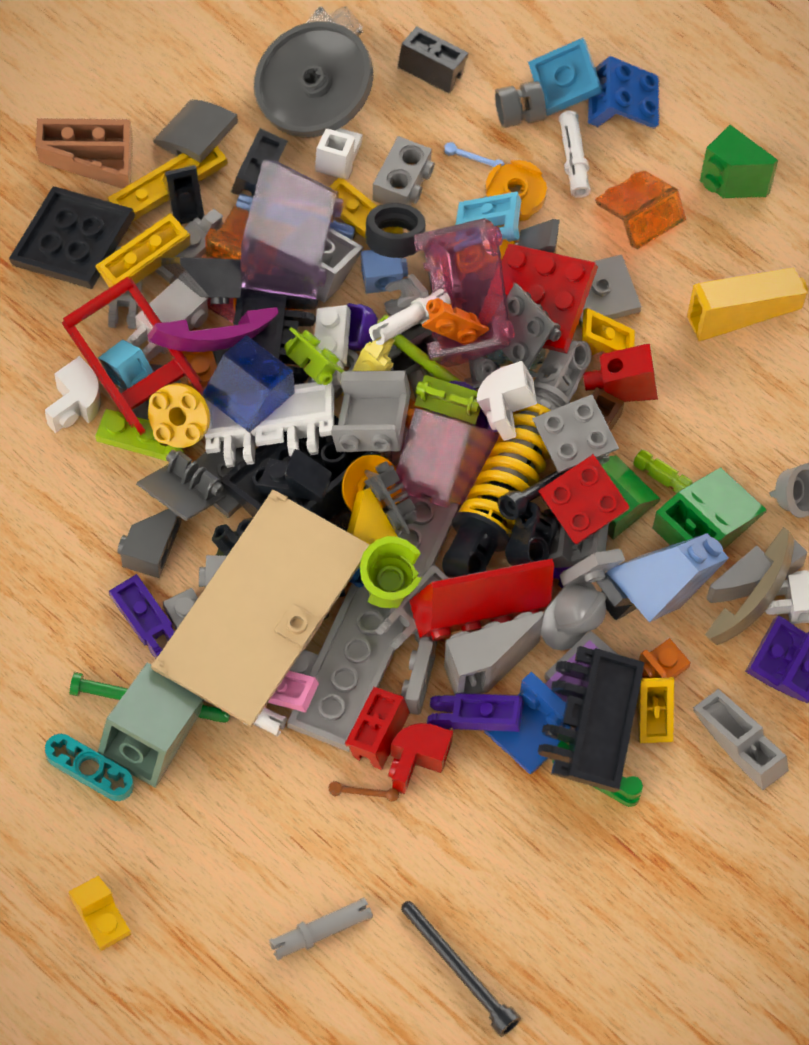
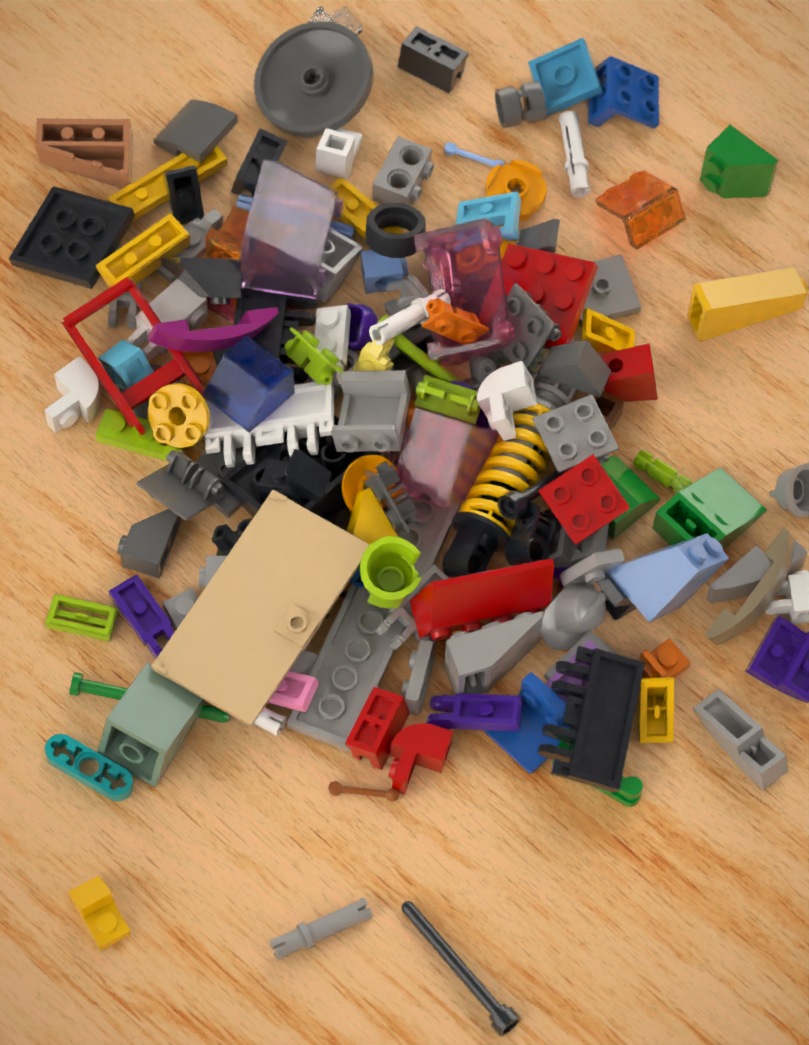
(80, 629): none -> lime tile
(577, 366): none -> dark grey slope

